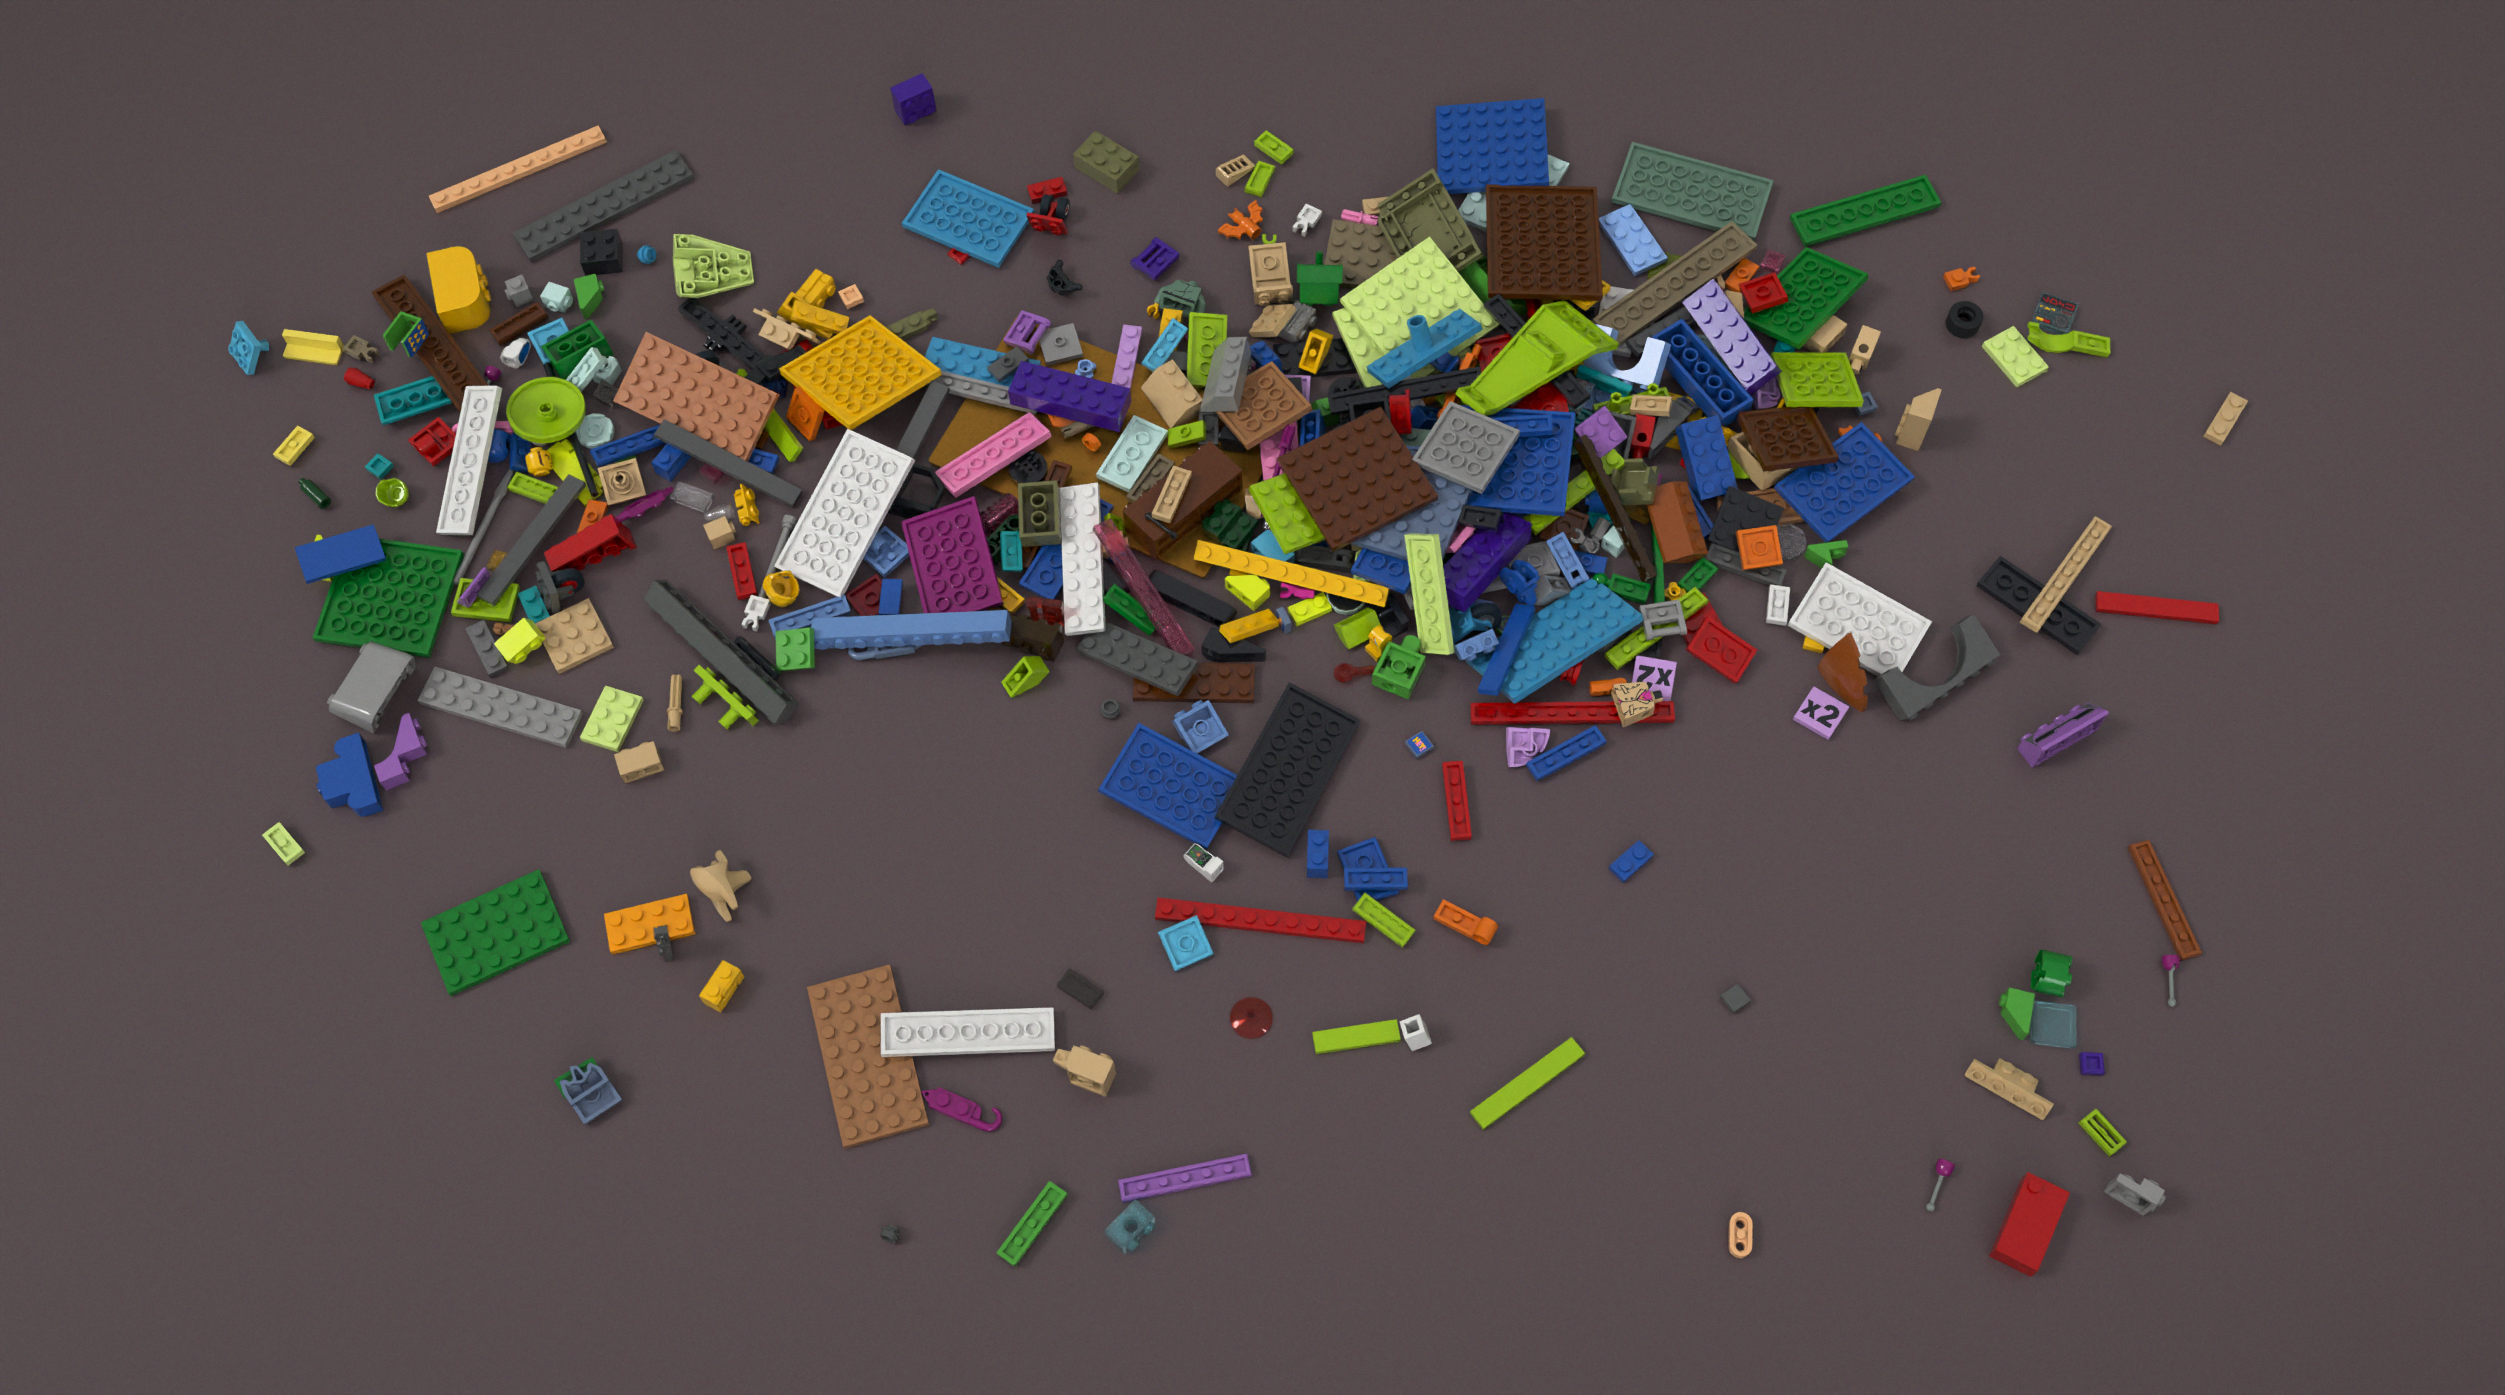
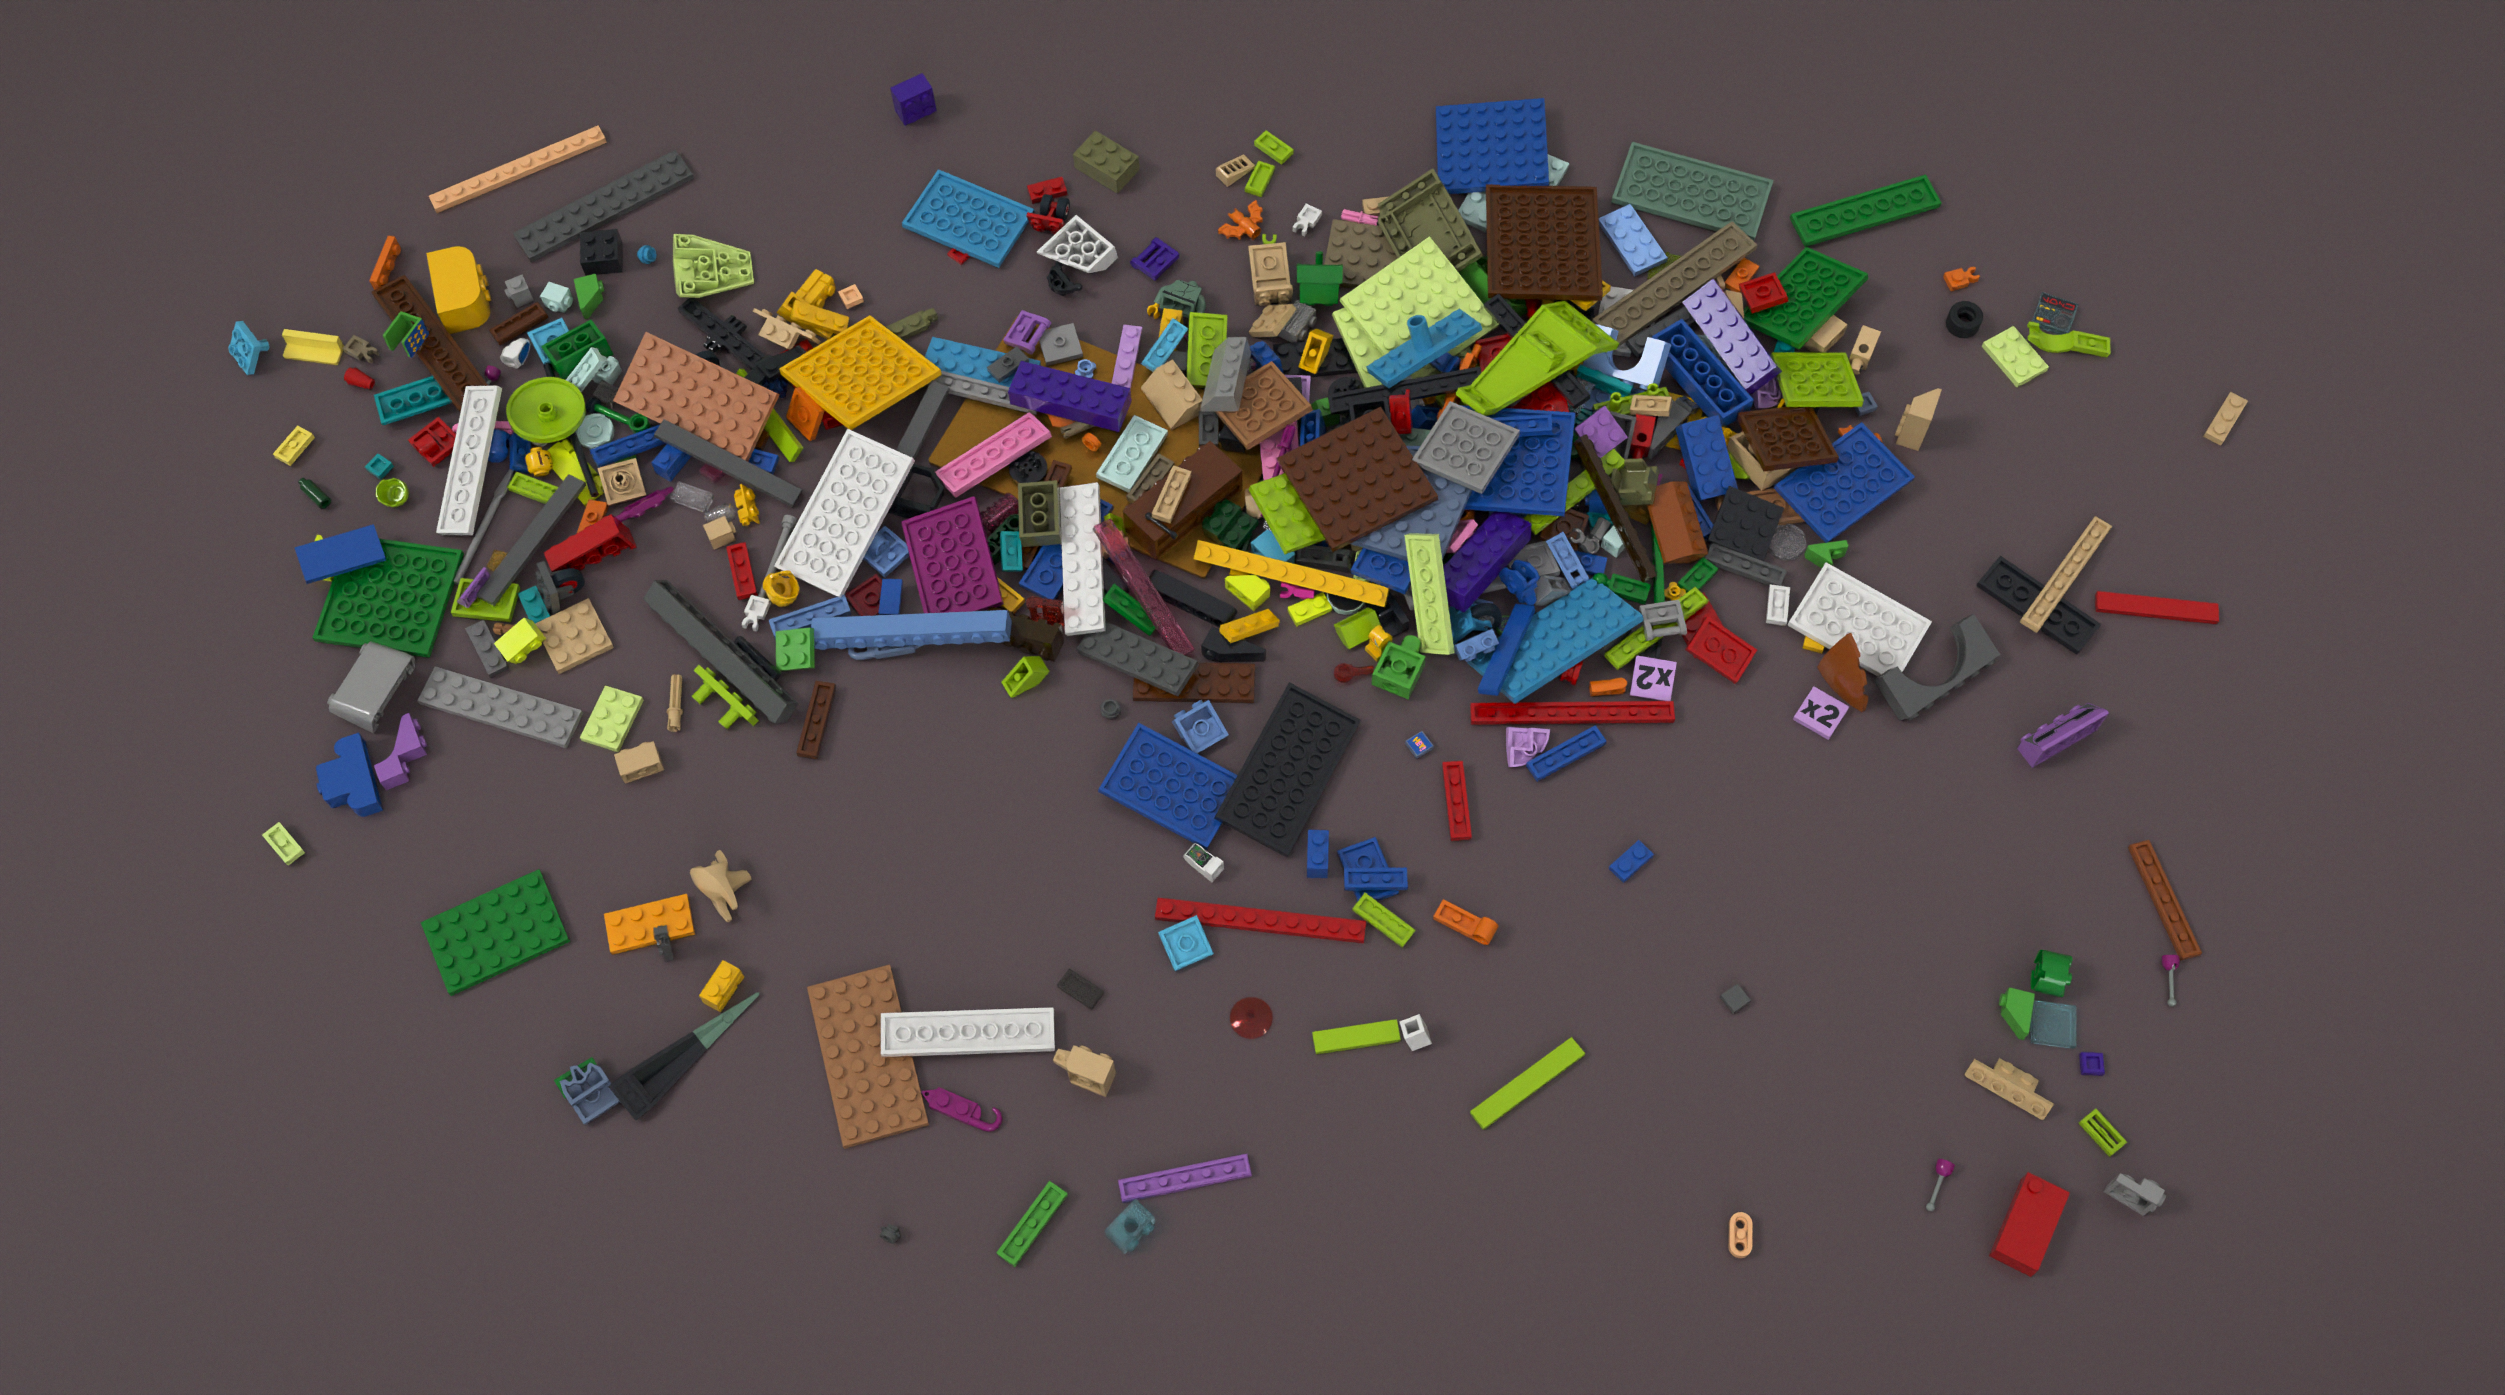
(385, 262): none -> orange plate
(594, 405): none -> green piece
(649, 1080): none -> black plate
(816, 720): none -> reddish brown plate
(1080, 247): none -> white wedge
(1186, 434): lime plate -> none
(1285, 621): sand blue tile -> none
(1480, 517): black panel -> none
(1634, 701): tan torso -> none
(1759, 547): orange plate -> none
(1772, 261): clear pink plate -> none

